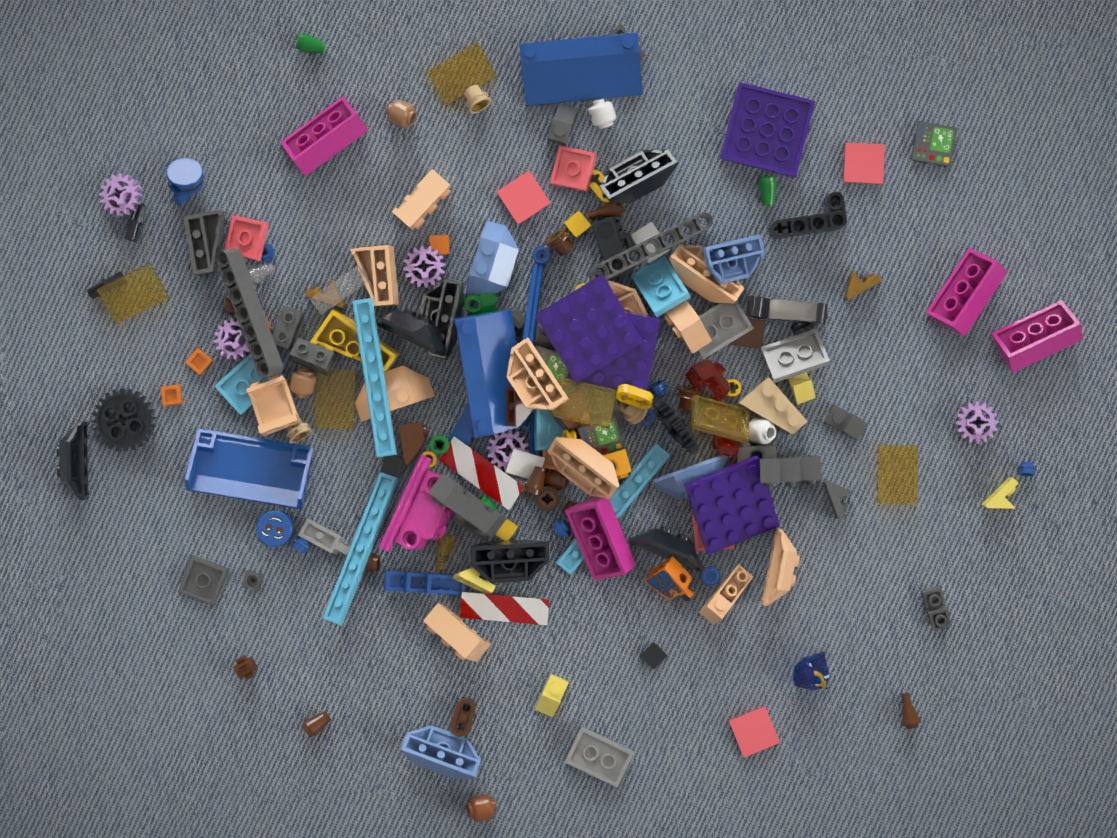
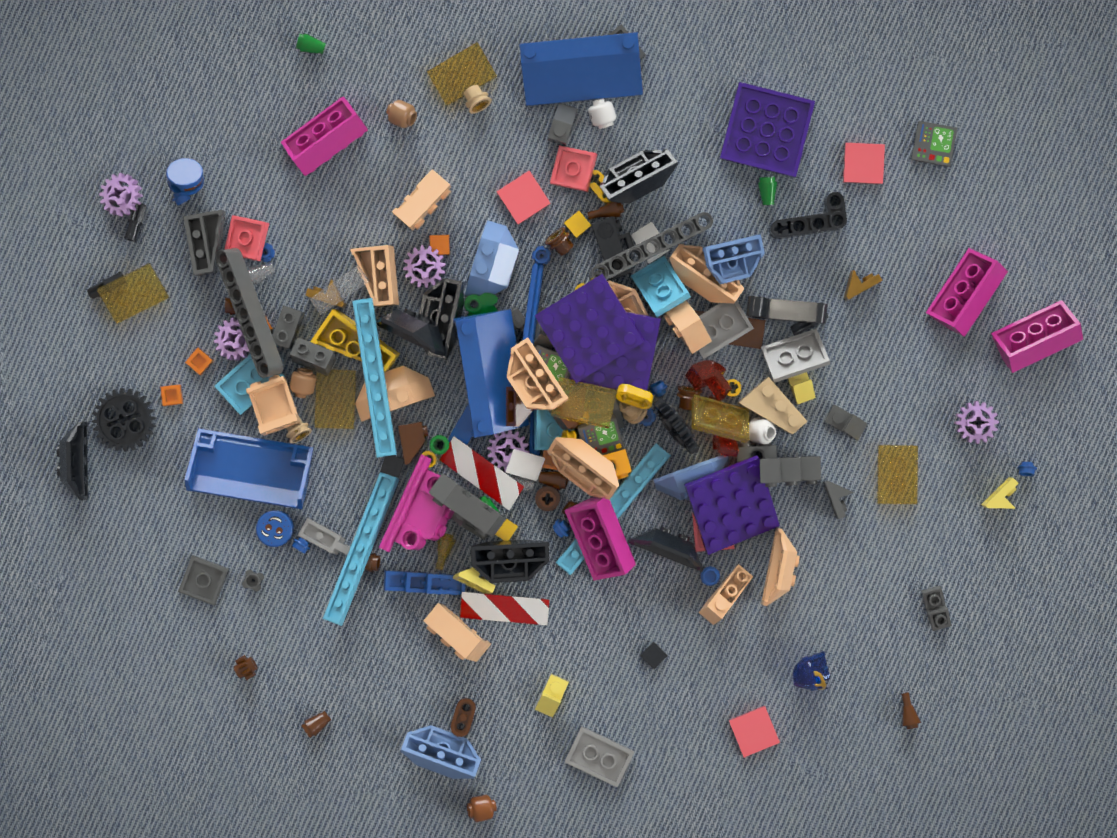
(536, 481): reddish brown cone -> none
(670, 580): orange torso -> none

